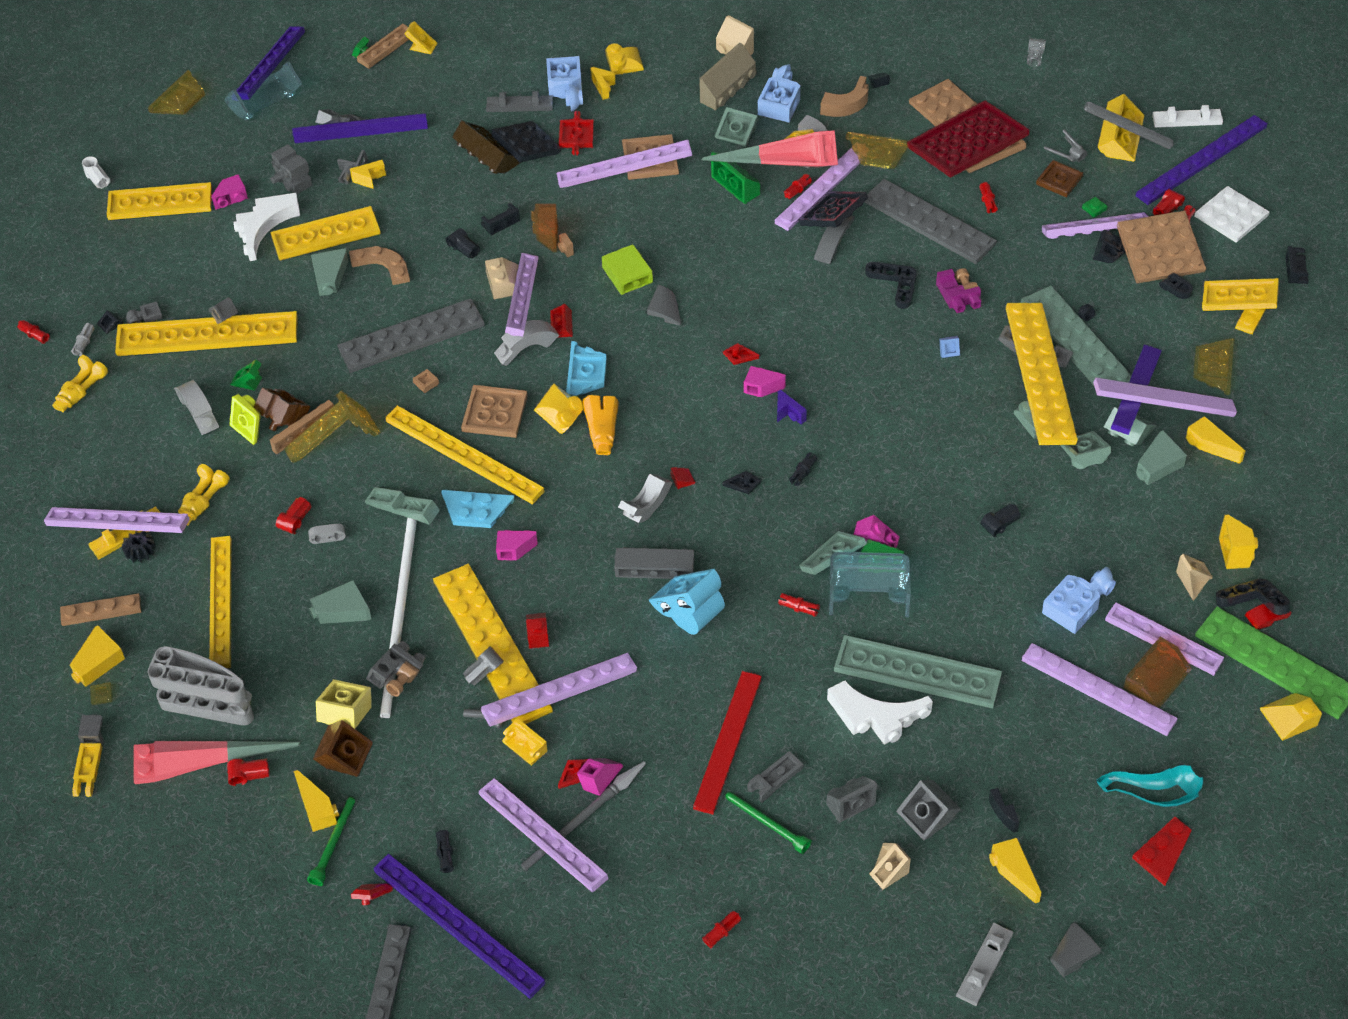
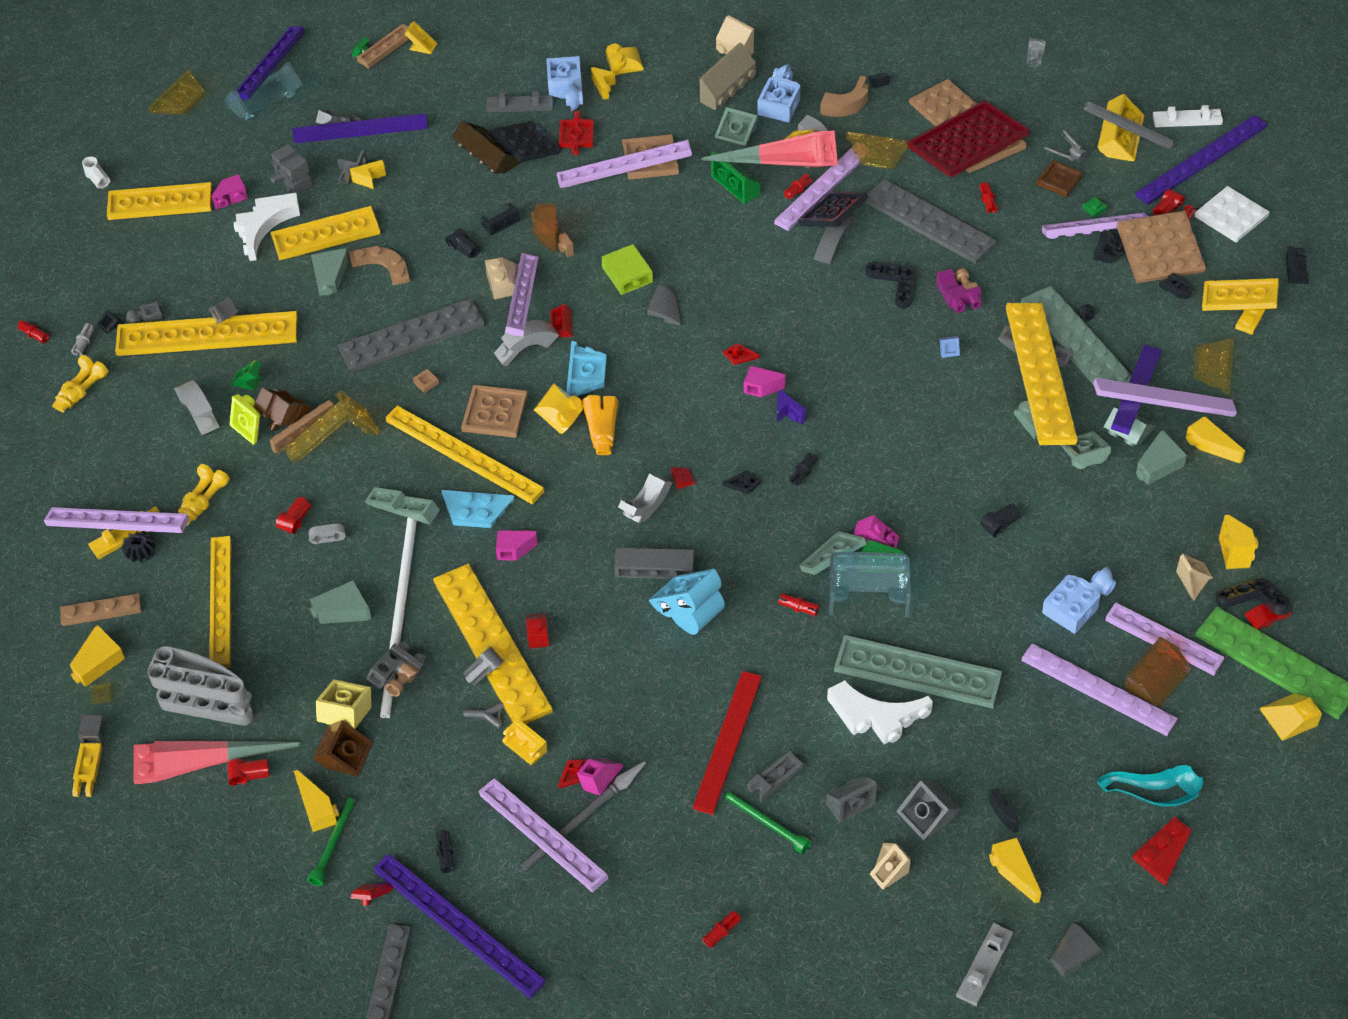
(558, 689): lavender plate -> none

